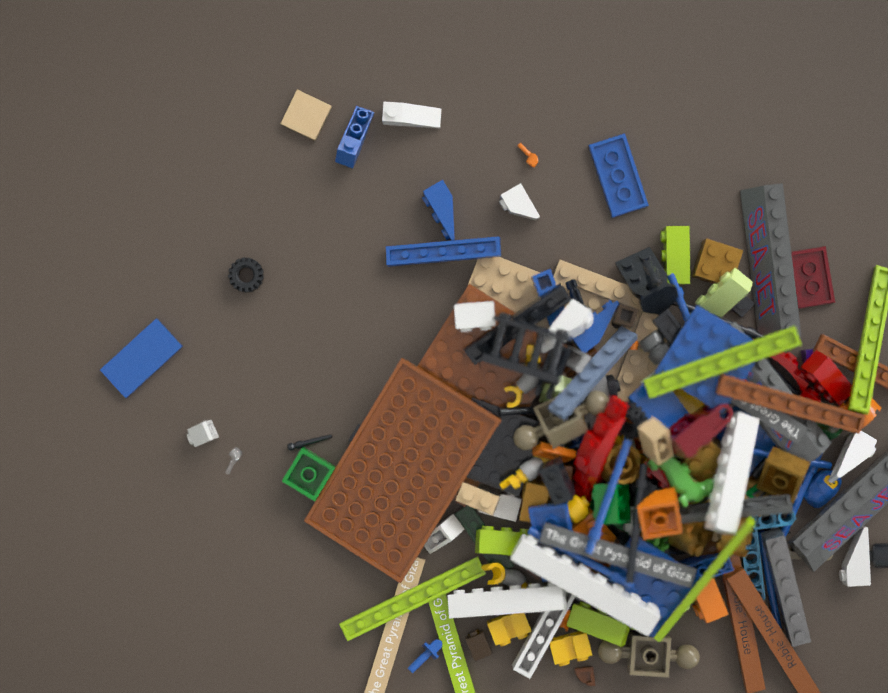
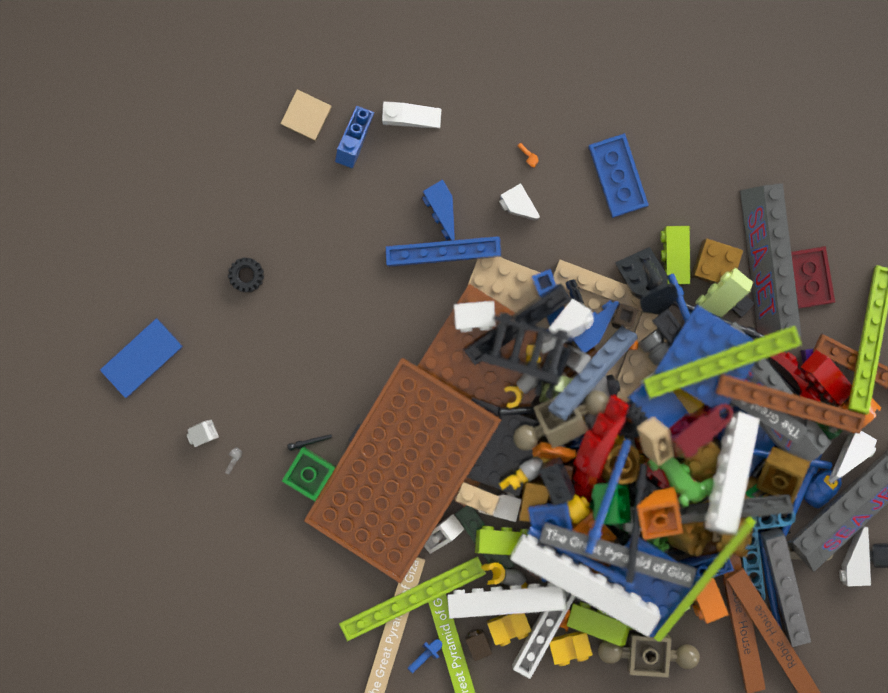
(585, 675): reddish brown tile -> none

